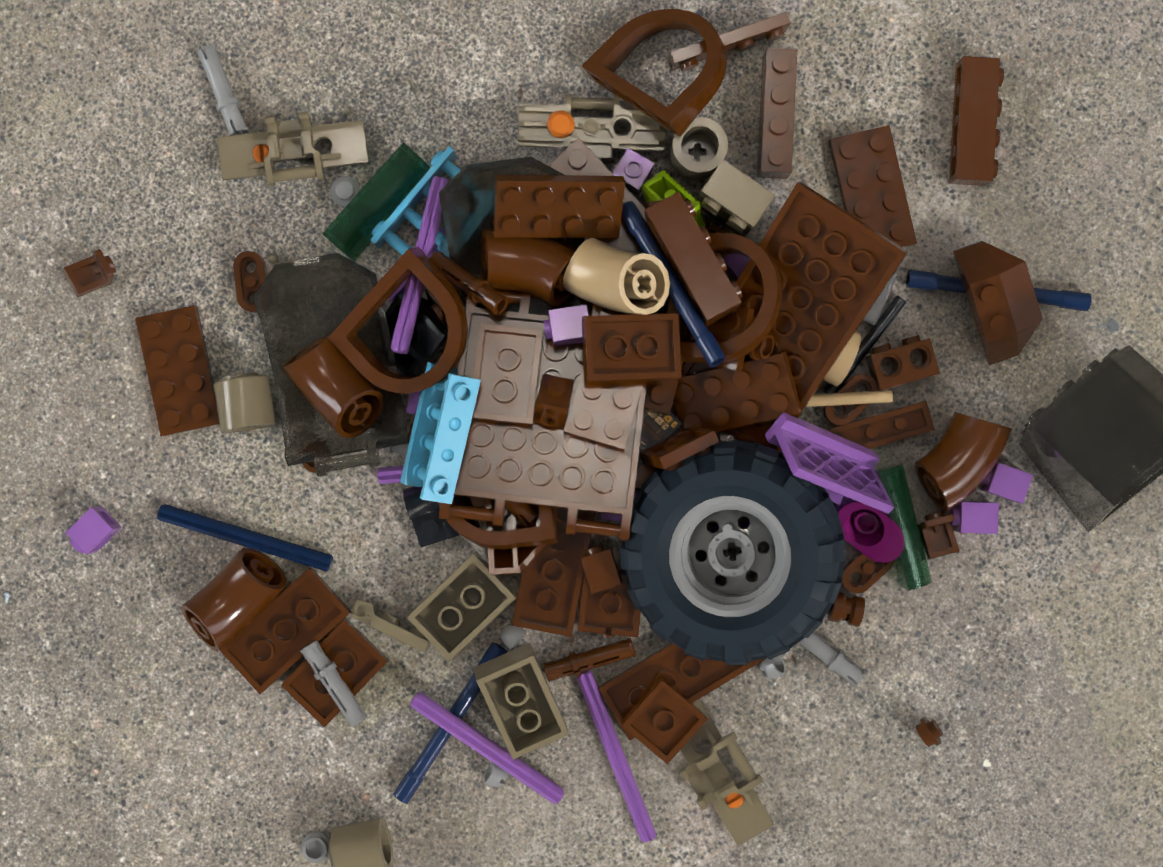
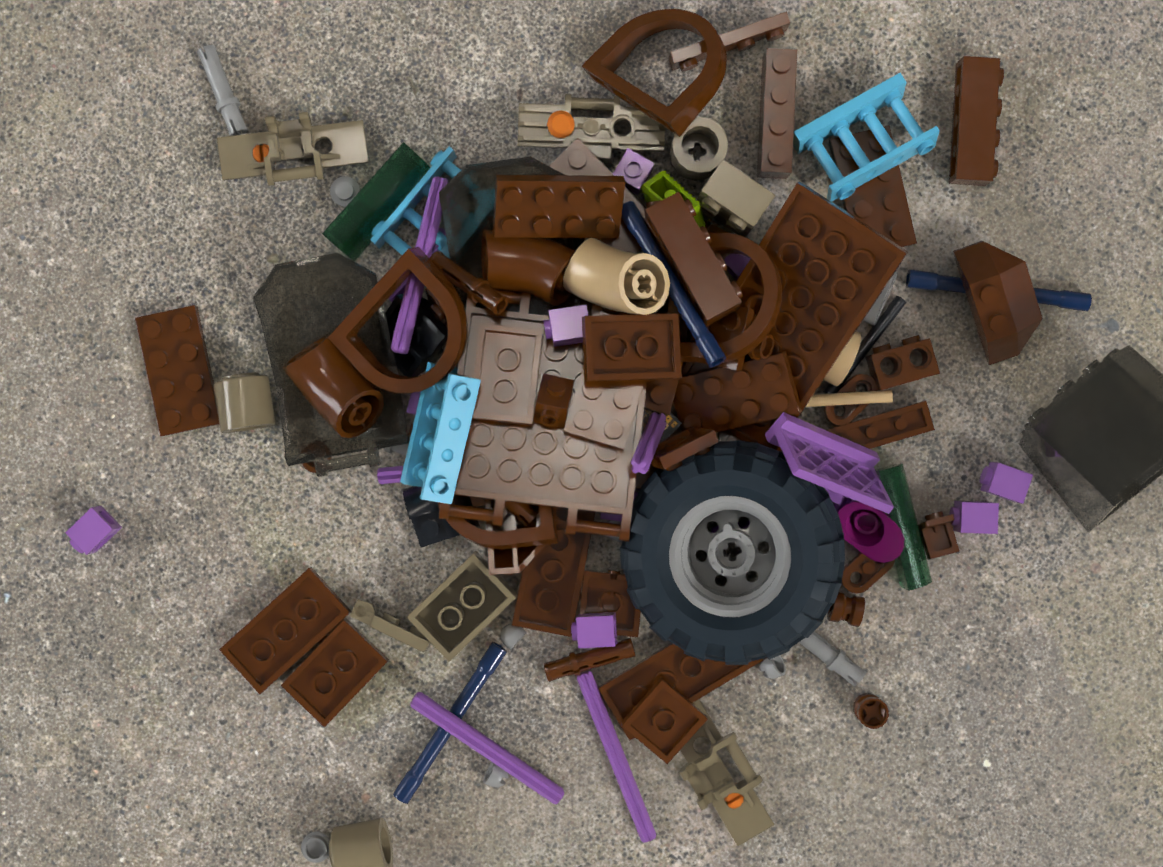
(90, 273): reddish brown bracket -> none
(234, 597): reddish brown brick -> none
(245, 537): dark blue axle -> none
(246, 282): reddish brown plate -> none
(330, 678): light grey pin -> none
(521, 701): dark tan brick -> none
(595, 630): none -> medium lavender brick
(601, 568): reddish brown brick -> none
(648, 443): none -> medium lavender axle
(864, 108): none -> medium azure fence
(876, 713): none -> reddish brown wheel
(929, 732): reddish brown plate -> none
(961, 459): reddish brown brick -> none

